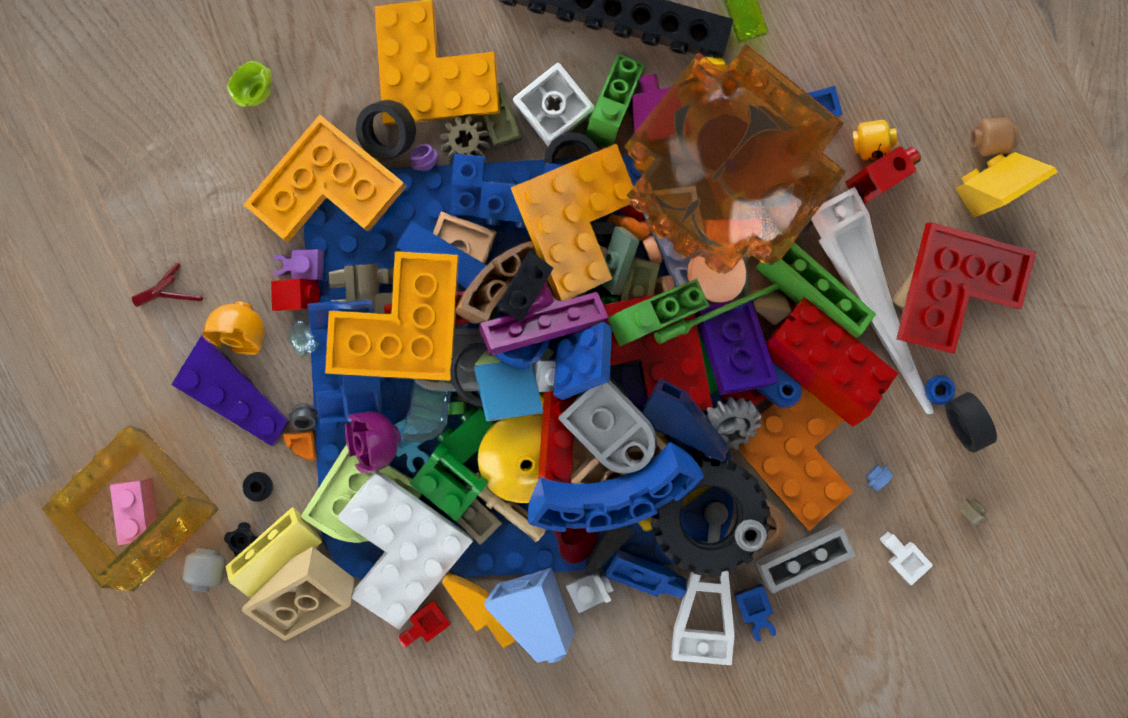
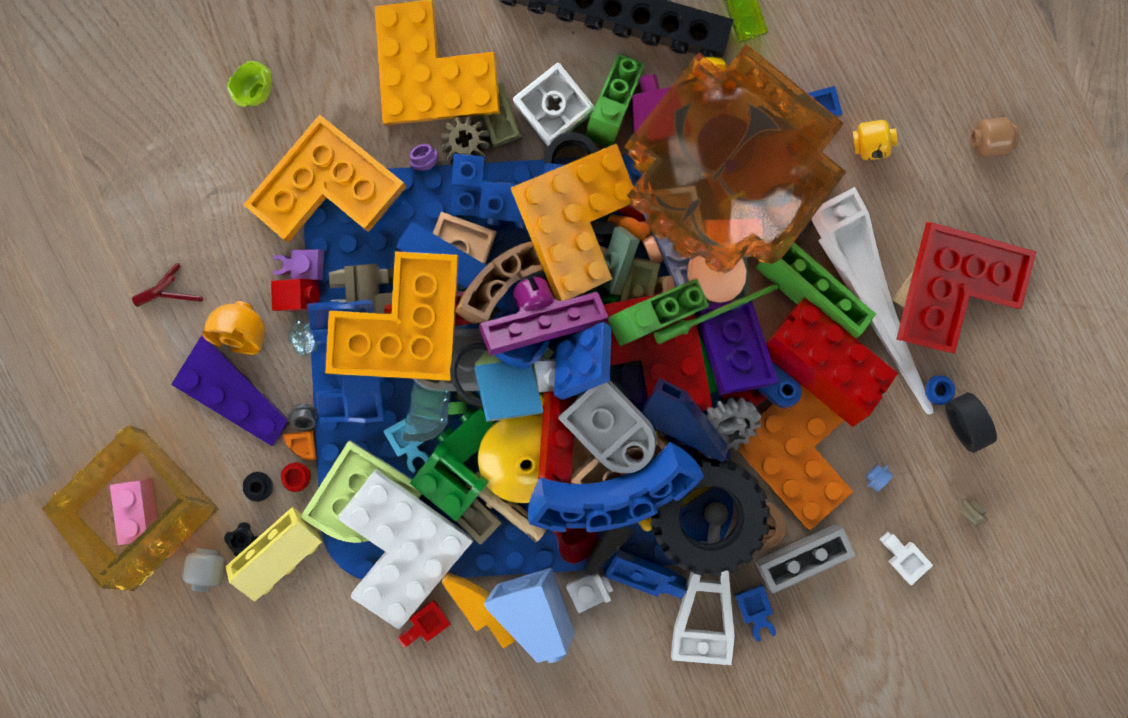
(295, 477): none -> red plate
(301, 595): tan slope -> none
(366, 134): black tyre -> none
(372, 440): magenta cylinder -> none
(525, 287): black hinge -> none
(759, 539): light grey plate -> none
(772, 306): dark tan slope -> none
(884, 173): red torso -> none
(1001, 182): yellow slope -> none

